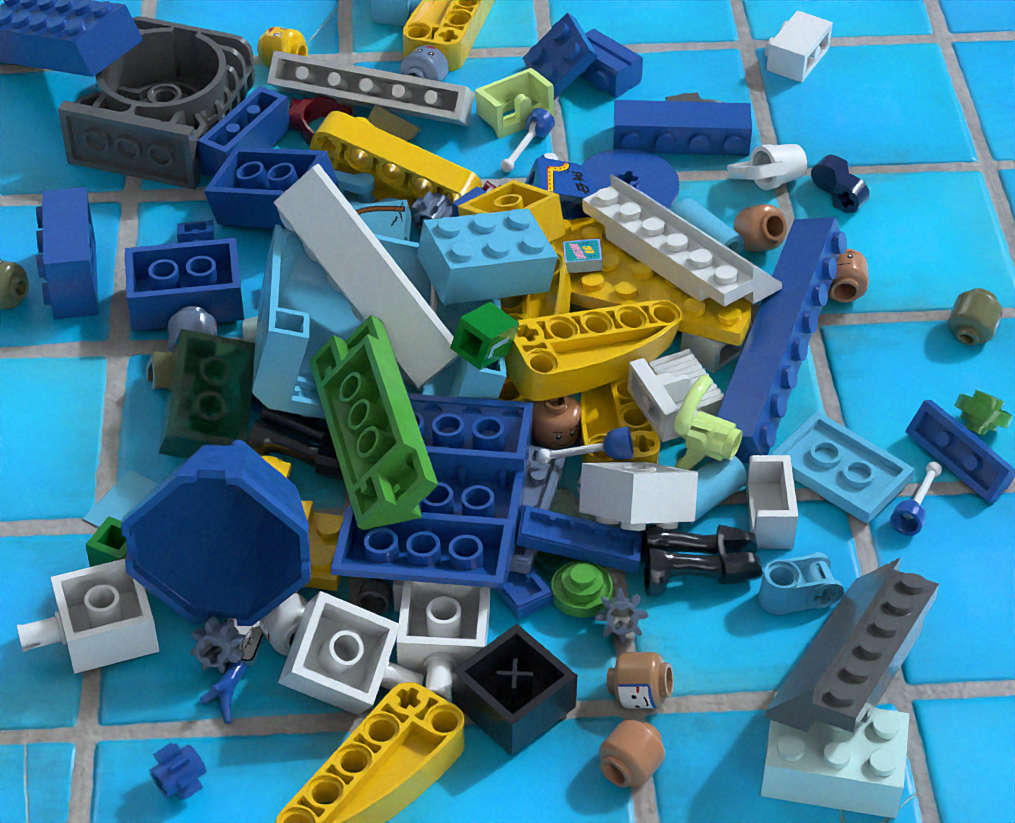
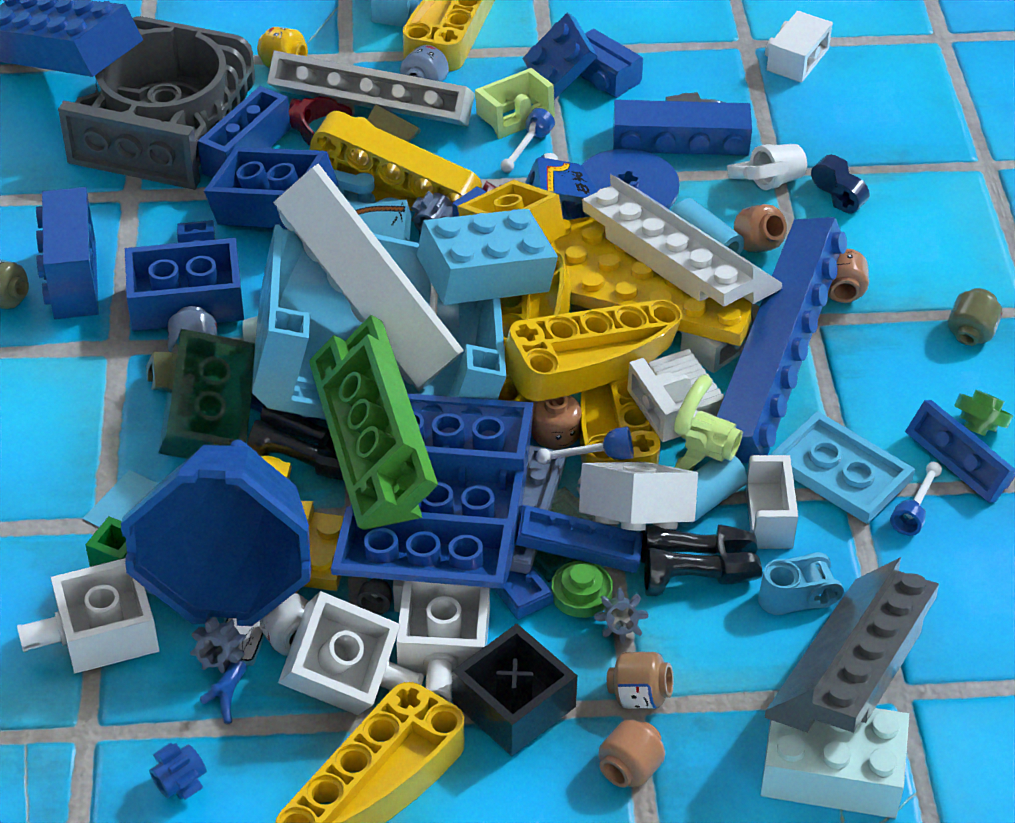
(484, 335): green brick -> none
(583, 255): tile -> none

